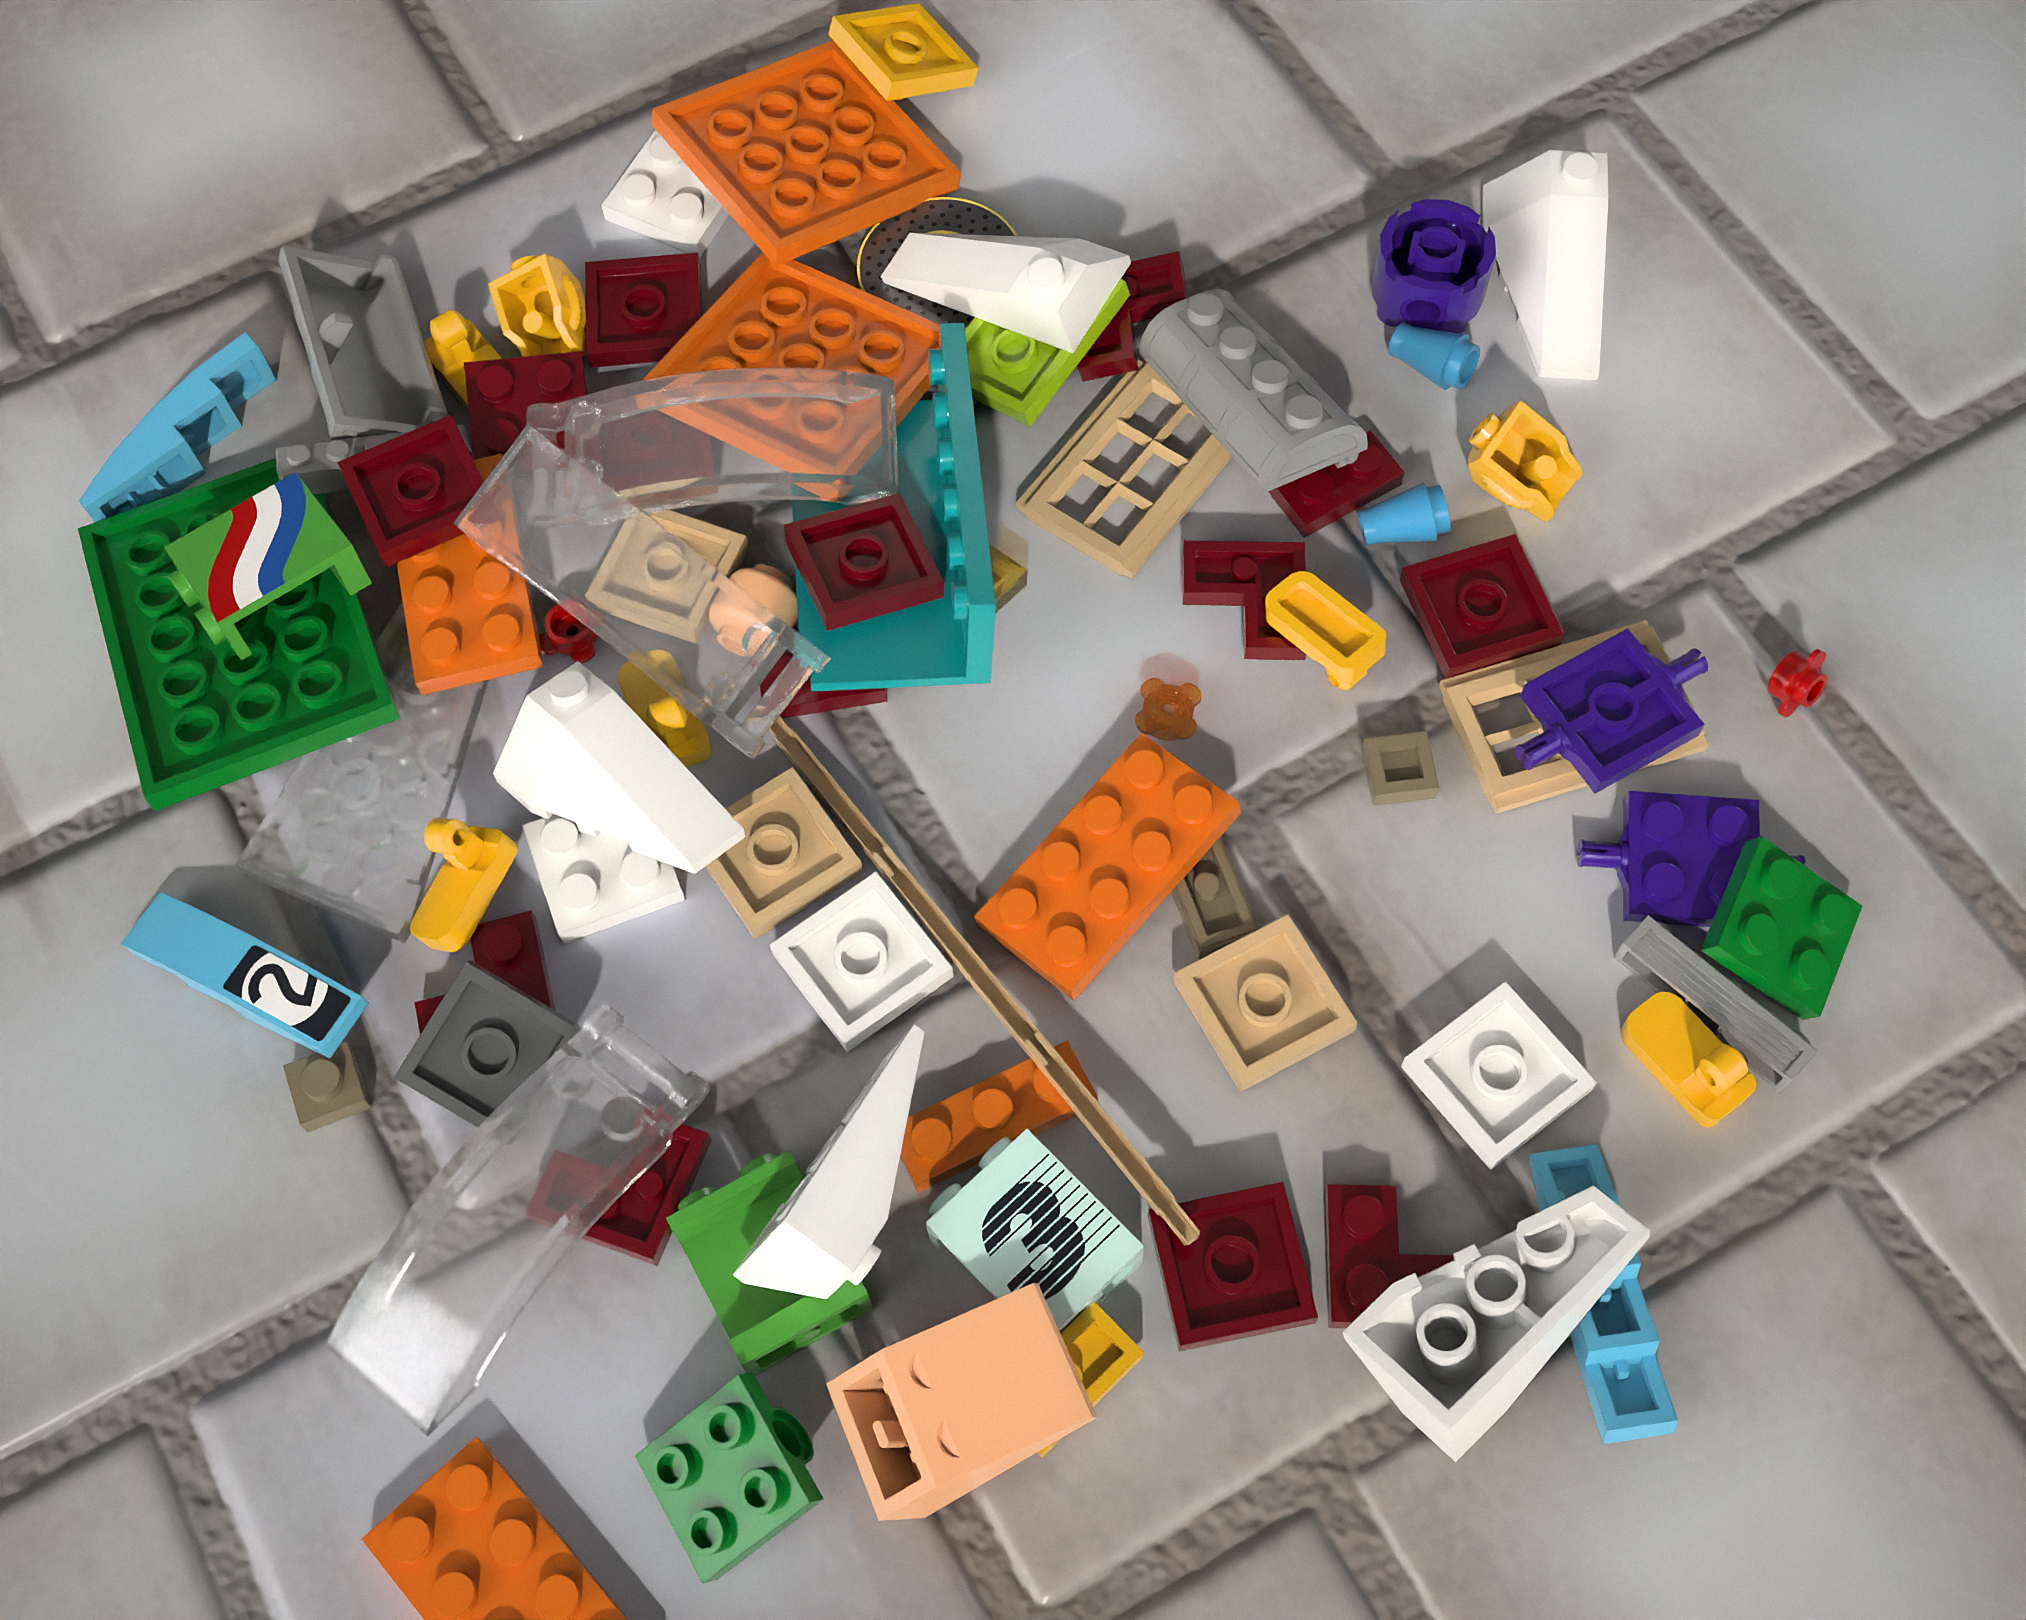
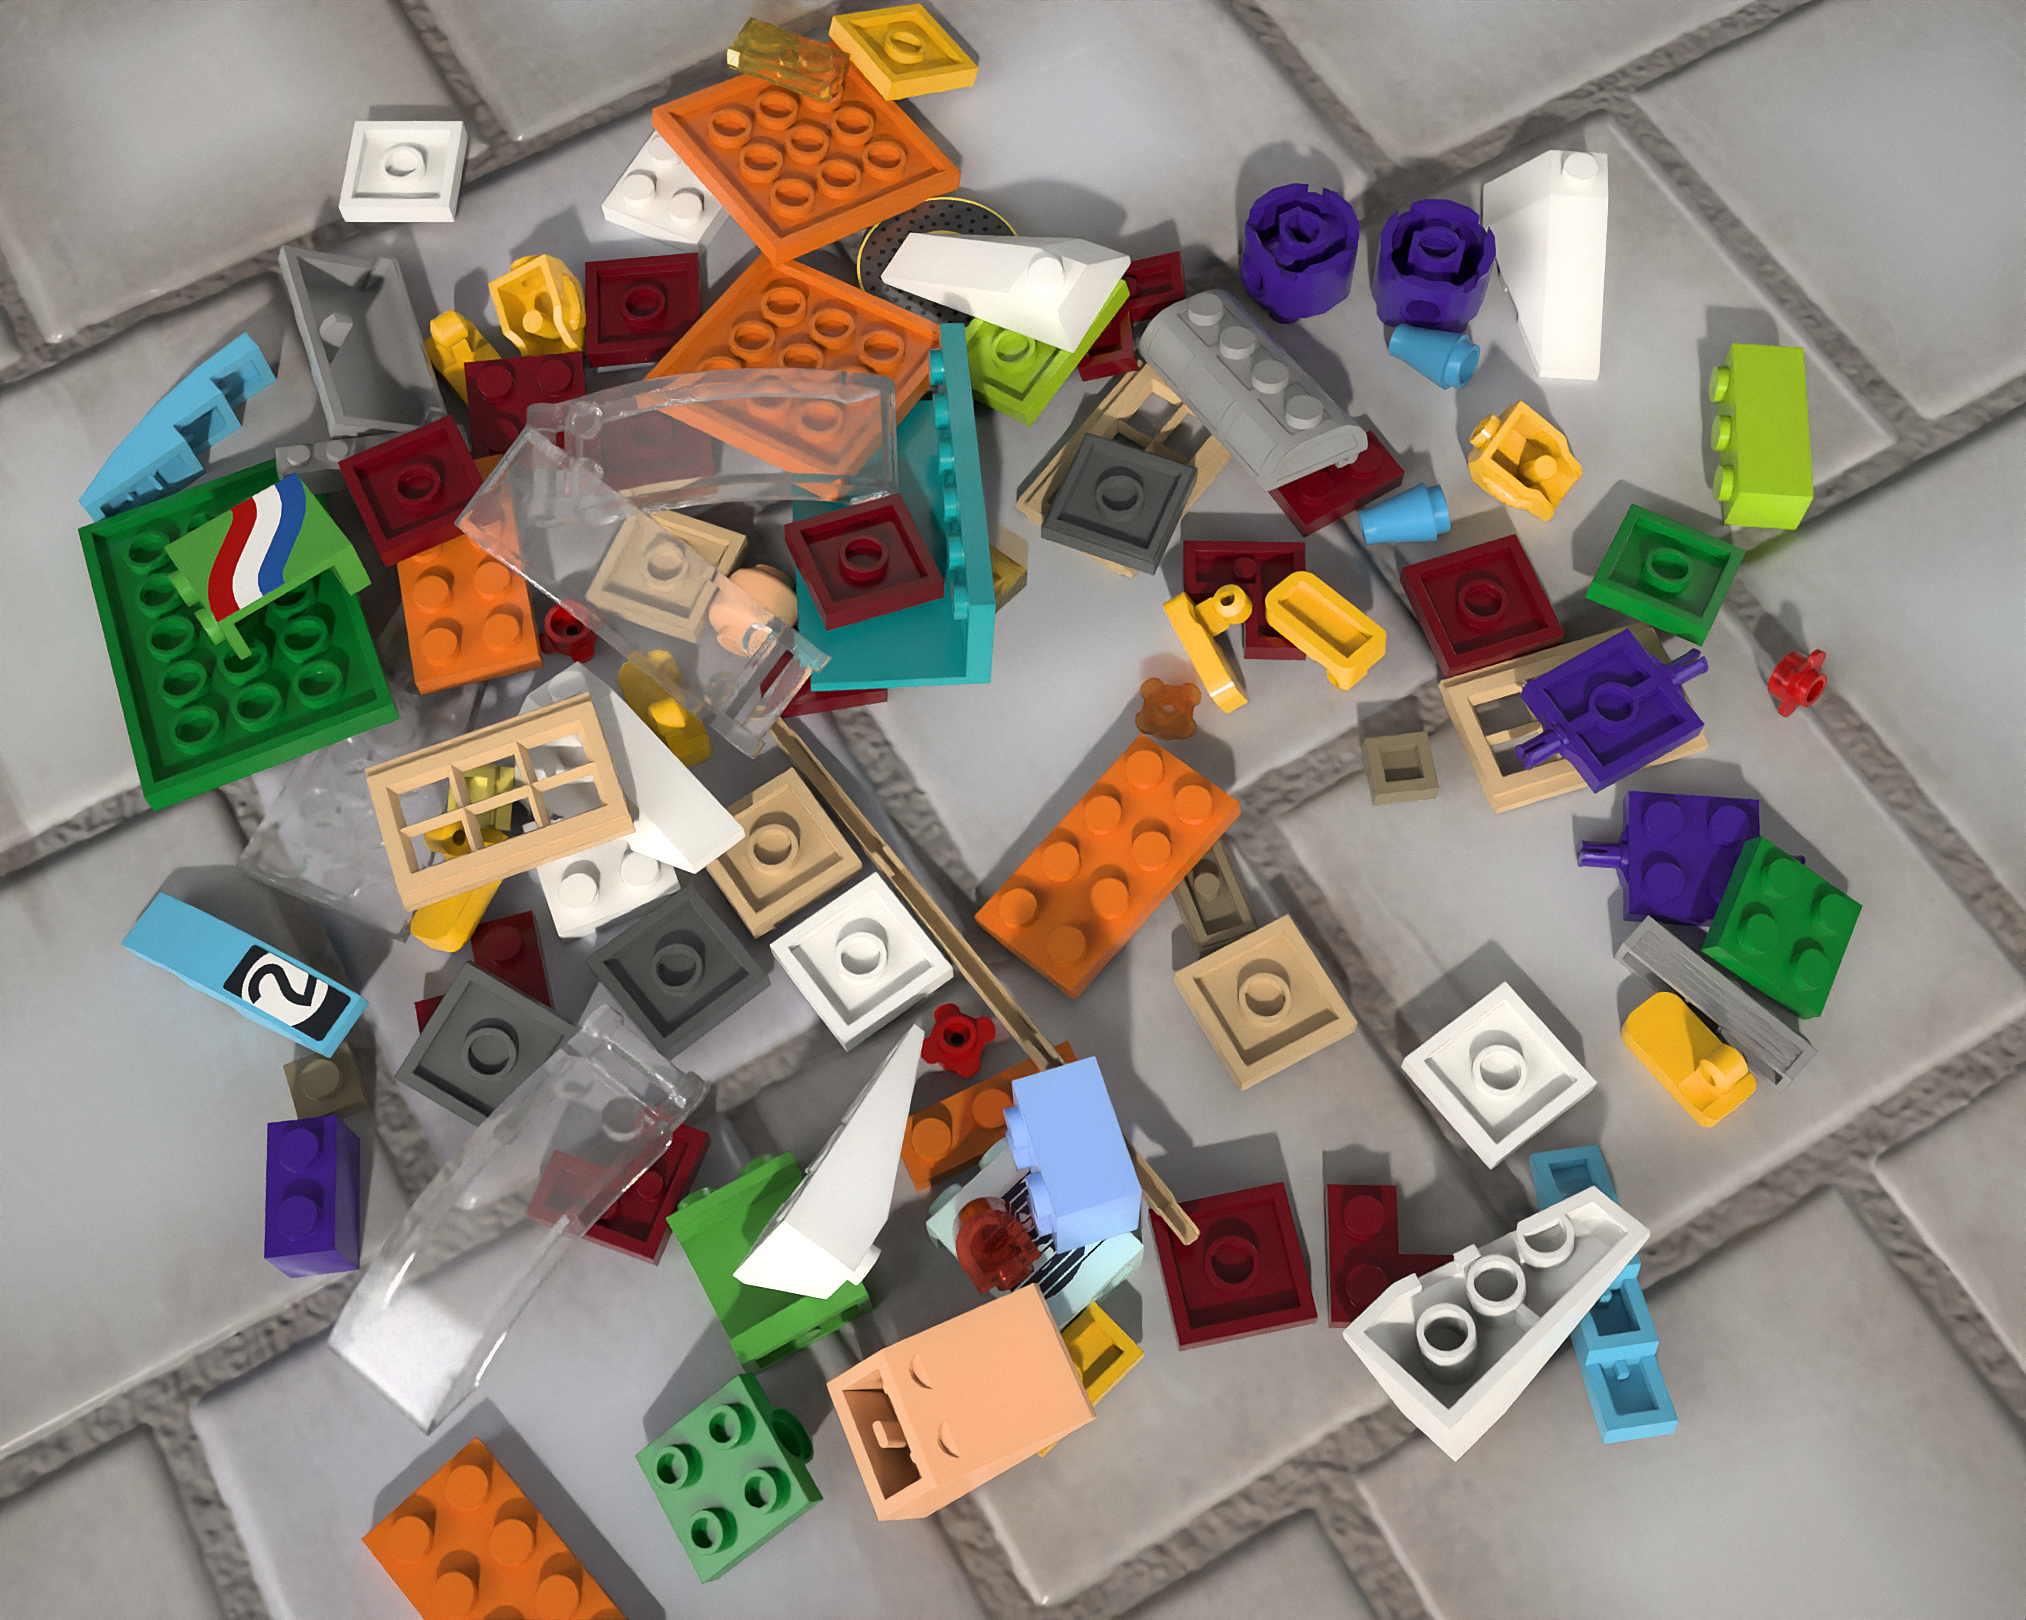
(312, 1197): none -> dark purple brick
(403, 171): none -> white plate
(484, 783): none -> light yellow tile
(516, 854): none -> tan piece
(678, 972): none -> dark grey plate
(788, 60): none -> clear yellow plate
(962, 1058): none -> red plate
(993, 1244): none -> clear red plate
(1076, 1154): none -> light blue brick
(1119, 503): none -> dark grey plate
(1197, 627): none -> yellow piece
(1299, 252): none -> dark purple brick
(1666, 574): none -> green plate
(1762, 436): none -> lime brick

